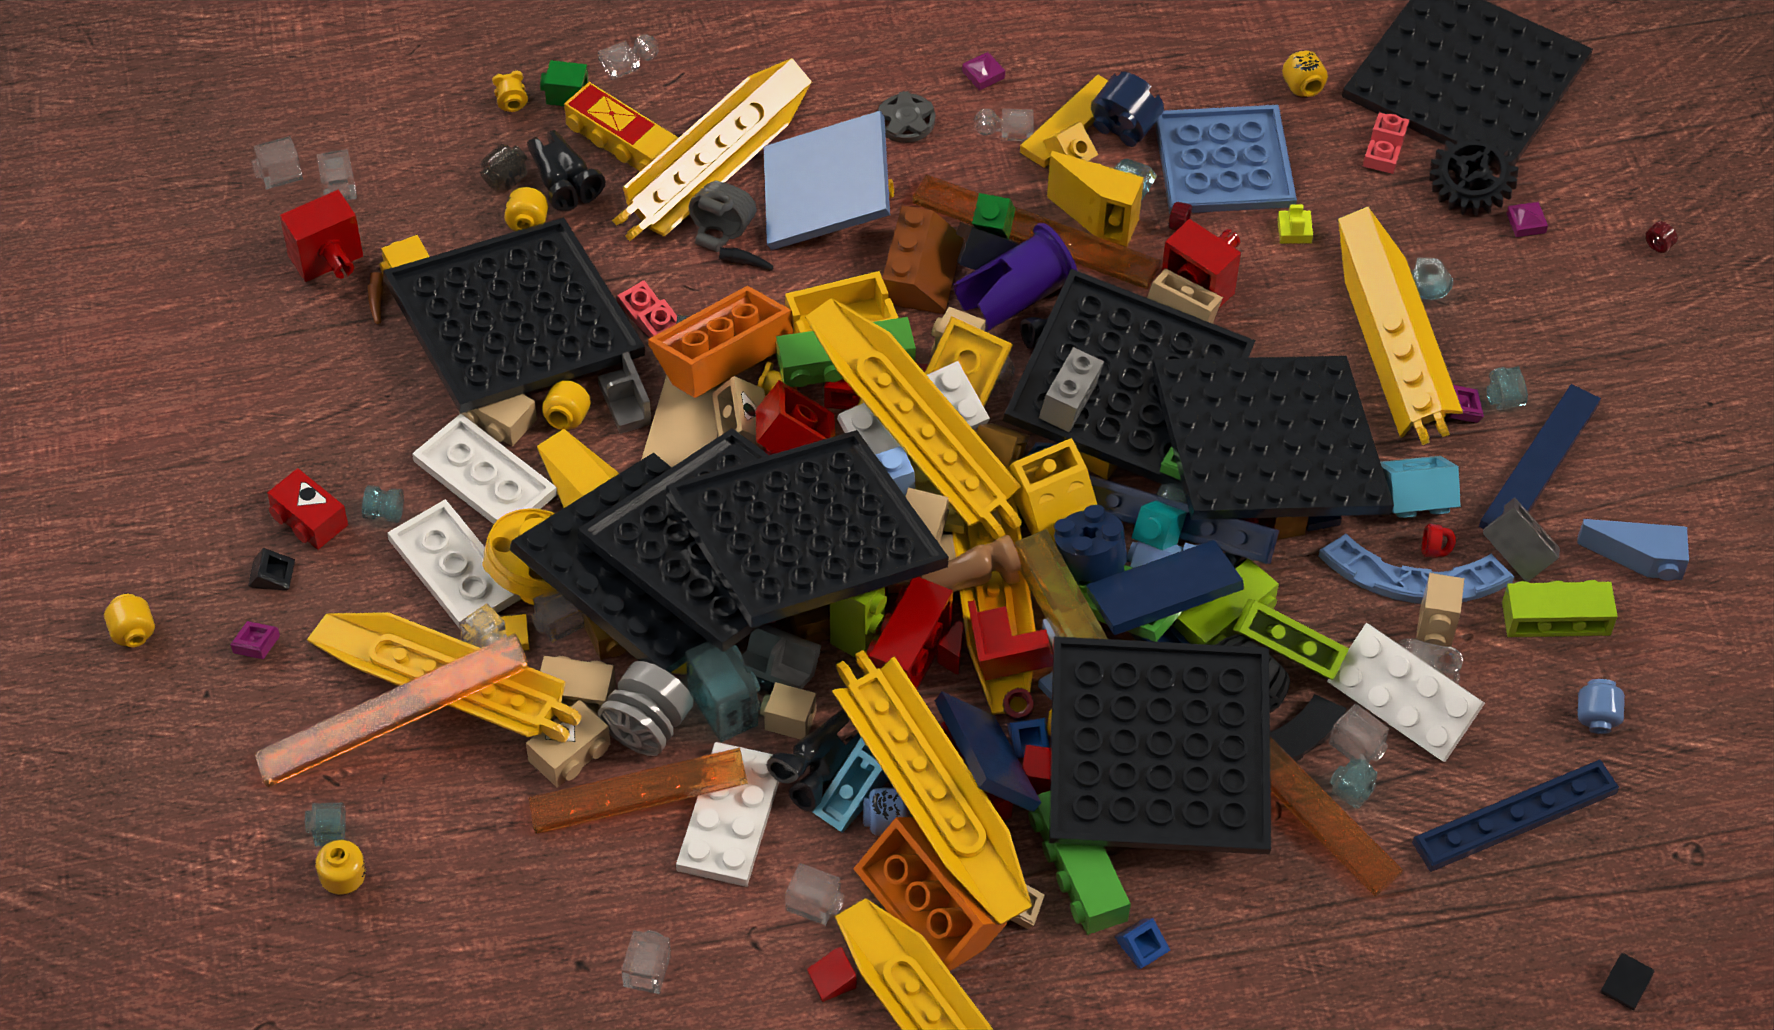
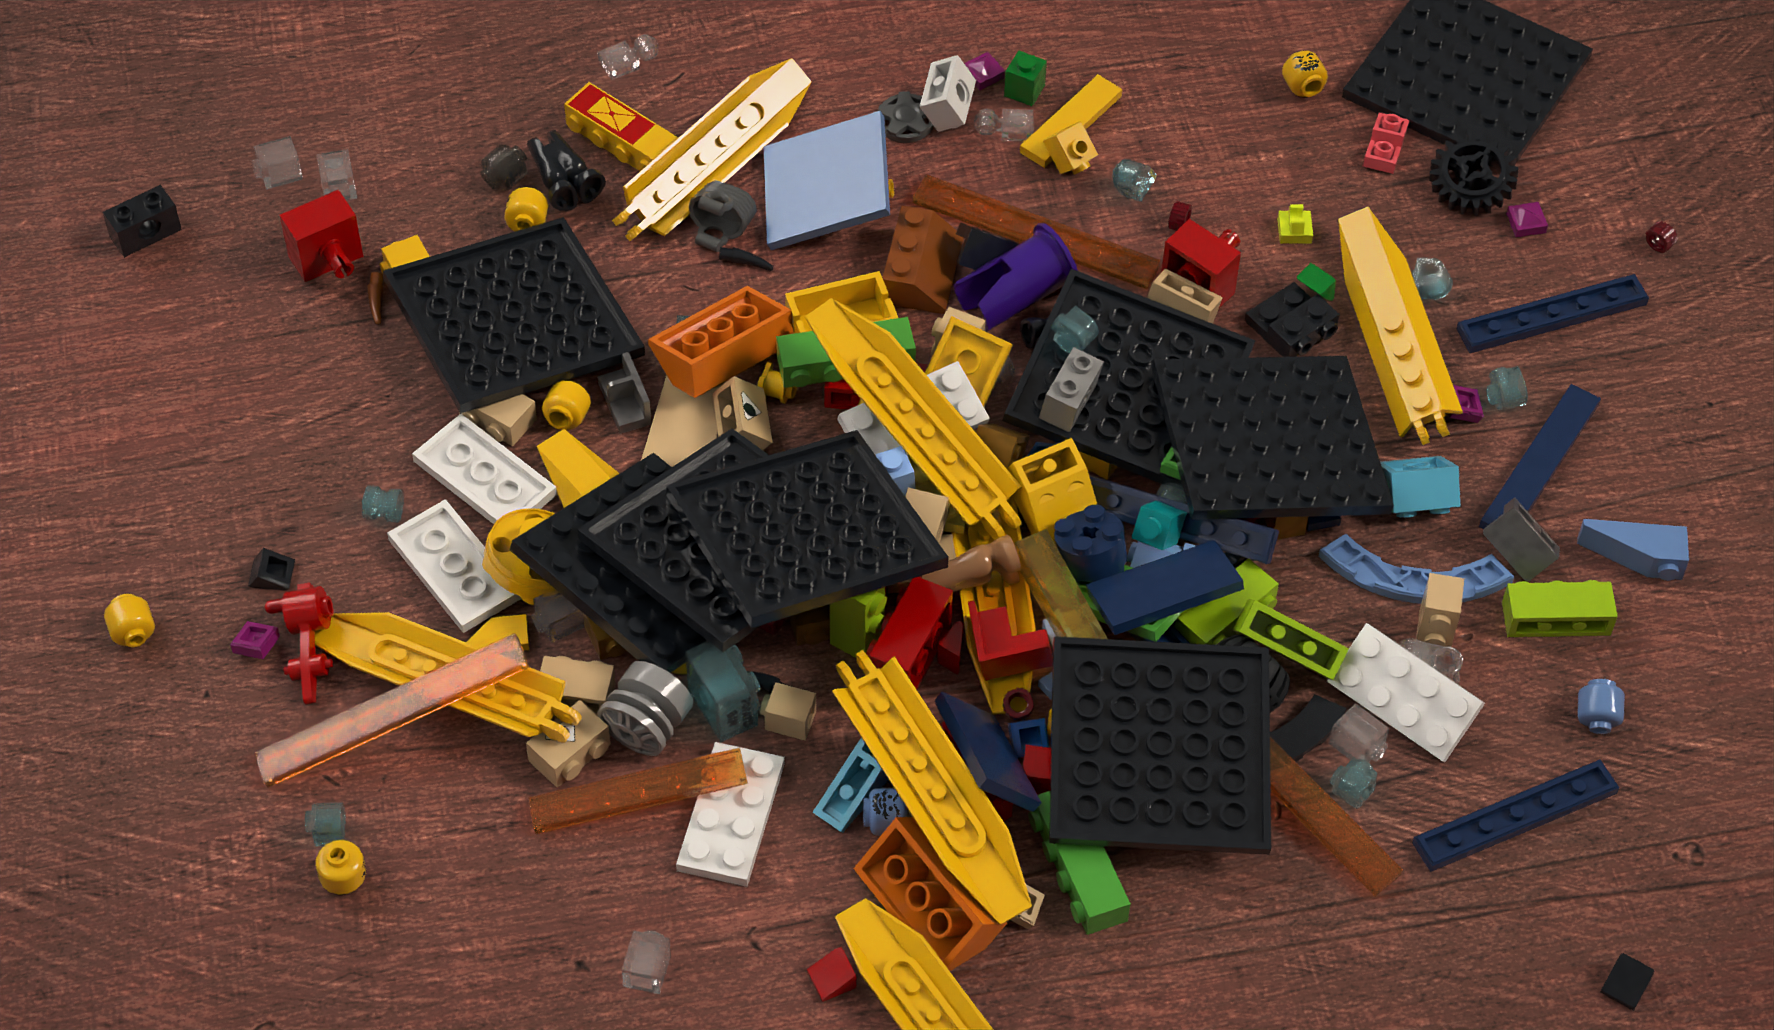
(142, 220): none -> black brick
(304, 614): none -> red piece
(307, 509): red brick -> none
(482, 627): clear brick -> none
(510, 91): yellow brick -> none
(563, 81): green brick -> none
(646, 309): coral slope -> none
(781, 656): flat silver panel -> none
(791, 420): red brick -> none
(814, 894): clear brick -> none
(820, 751): black piece -> none
(947, 93): none -> white brick
(994, 214): green brick -> none
(1025, 78): none -> green brick
(1074, 330): none -> clear light blue plate
(1096, 196): yellow slope -> none
(1126, 108): dark blue brick -> none
(1143, 942): blue slope -> none
(1225, 158): medium blue tile -> none
(1293, 321): none -> black plate
(1318, 281): none -> green slope
(1432, 541): red tile -> none
(1552, 313): none -> dark blue tile

